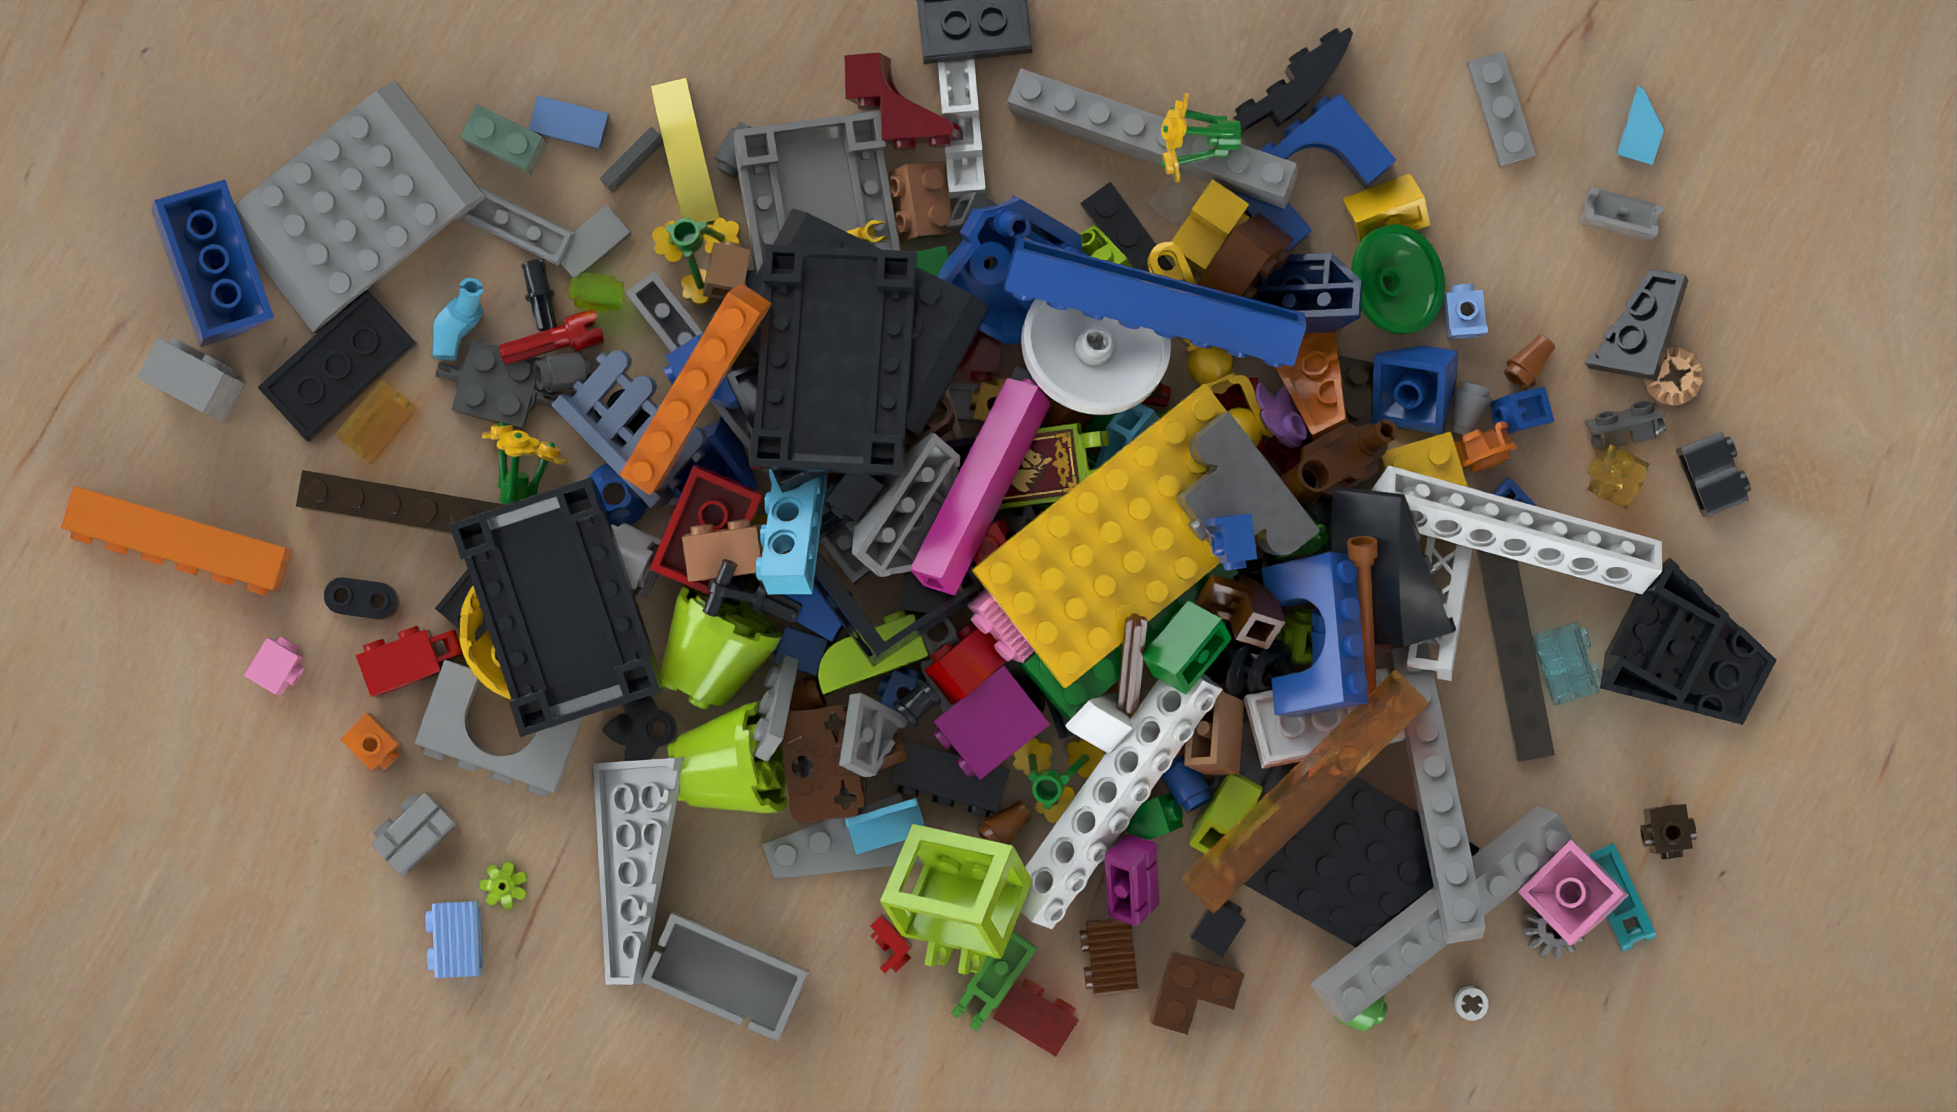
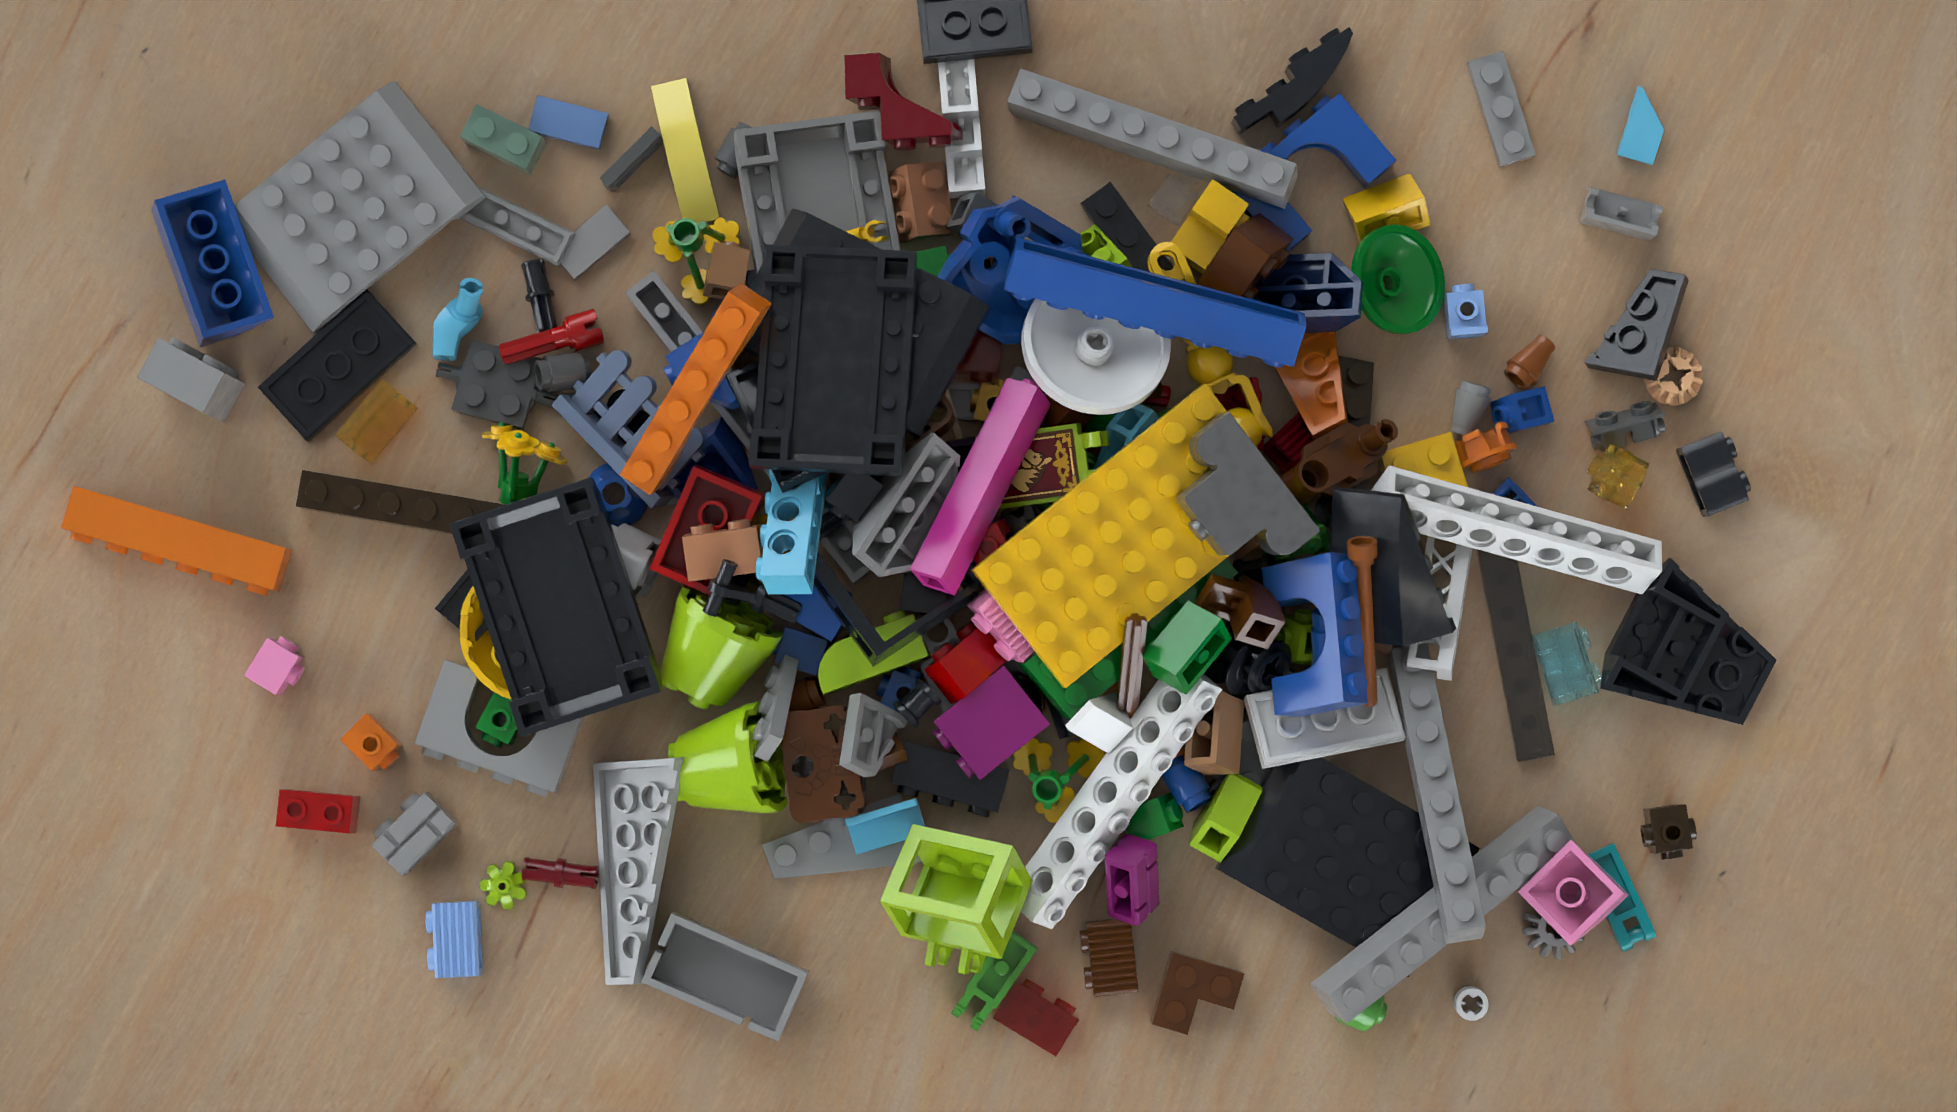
(317, 811): none -> red brick
(360, 598): black plate -> none
(405, 660): red brick -> none
(498, 722): none -> green brick
(560, 873): none -> dark red pin
(596, 292): clear neon green brick -> none
(635, 729): black plate -> none
(889, 937): red bracket -> none
(1005, 824): dark orange cone -> none
(1219, 929): black brick -> none
(1221, 134): plant -> none
(1233, 540): blue brick -> none
(1281, 416): medium lavender plate -> none
(1304, 791): clear orange brick -> none
(1414, 387): blue slope -> none

